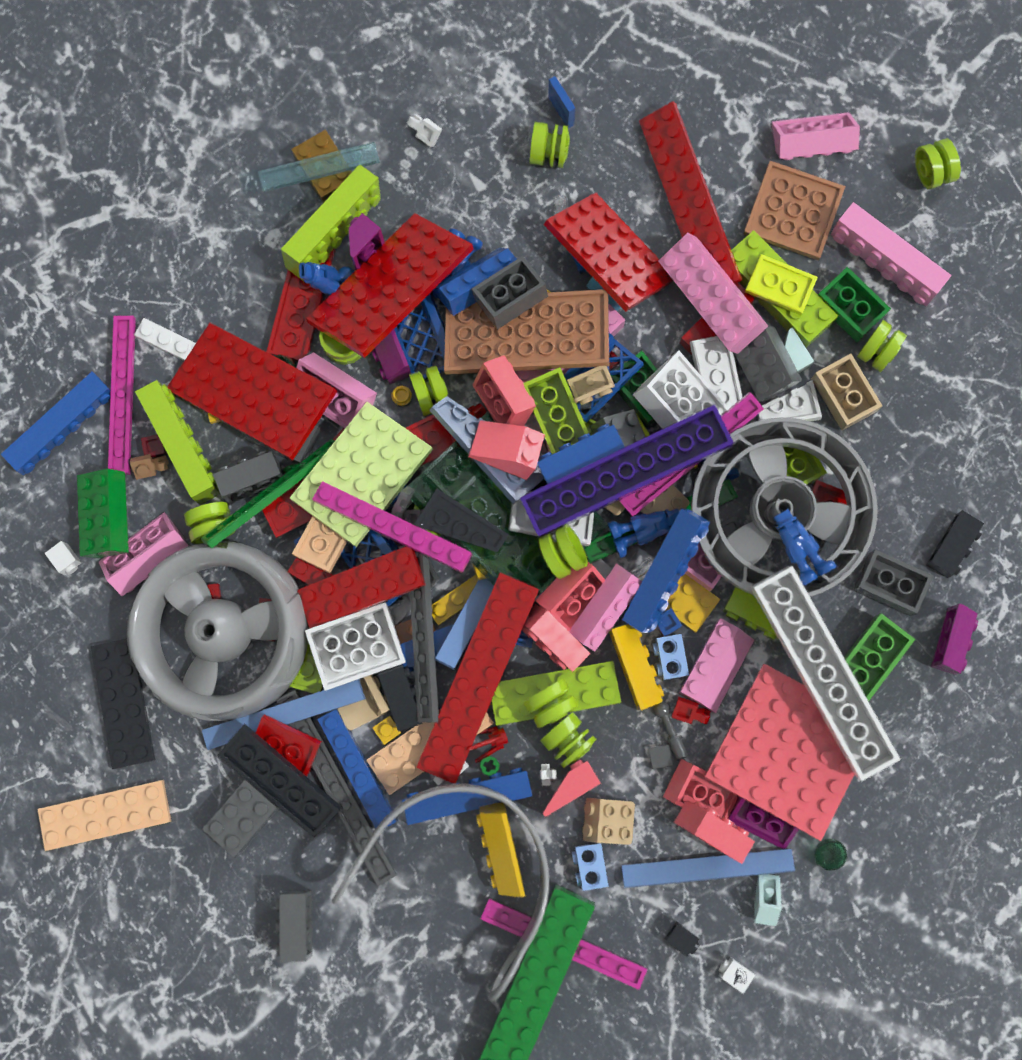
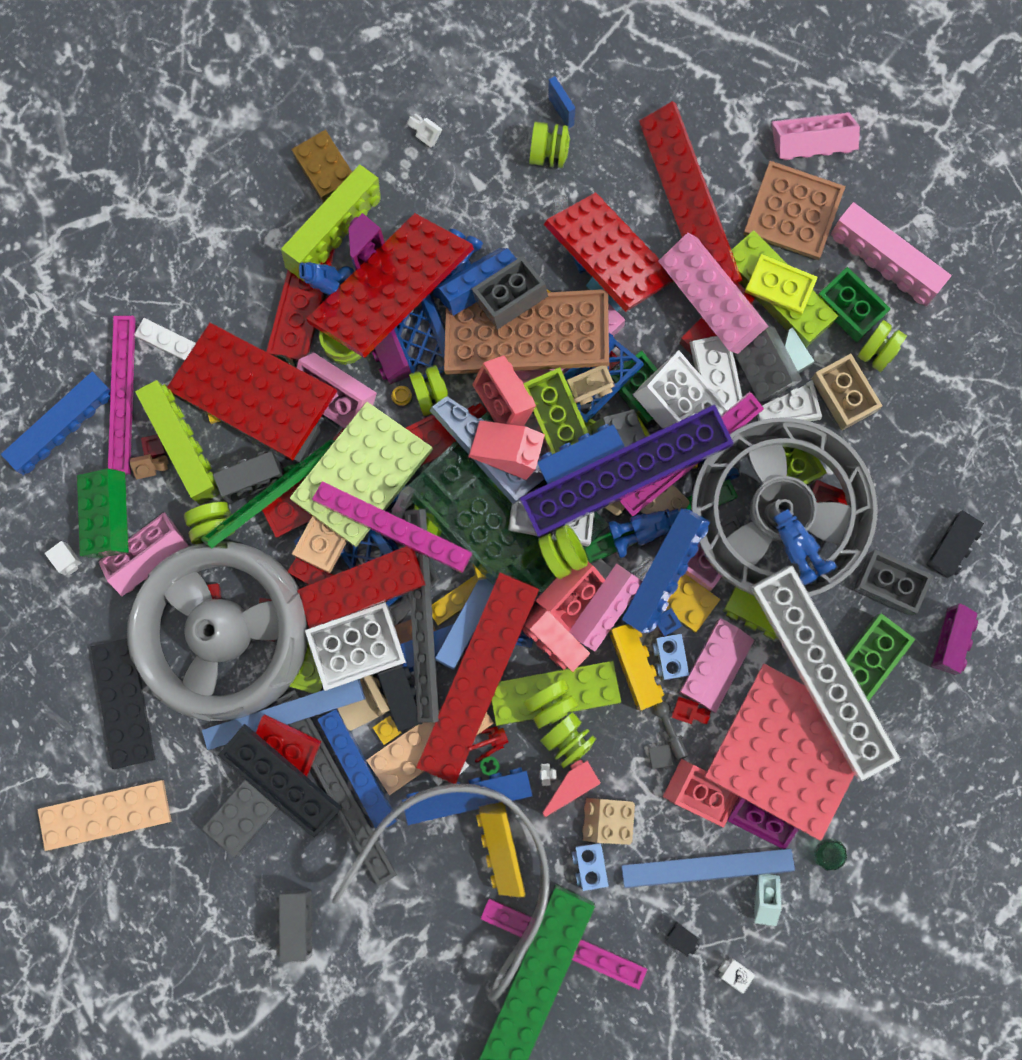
(318, 167): clear light blue tile -> none
(454, 520): black wing -> none
(715, 830): coral brick -> none
(937, 163): lime wheel -> none

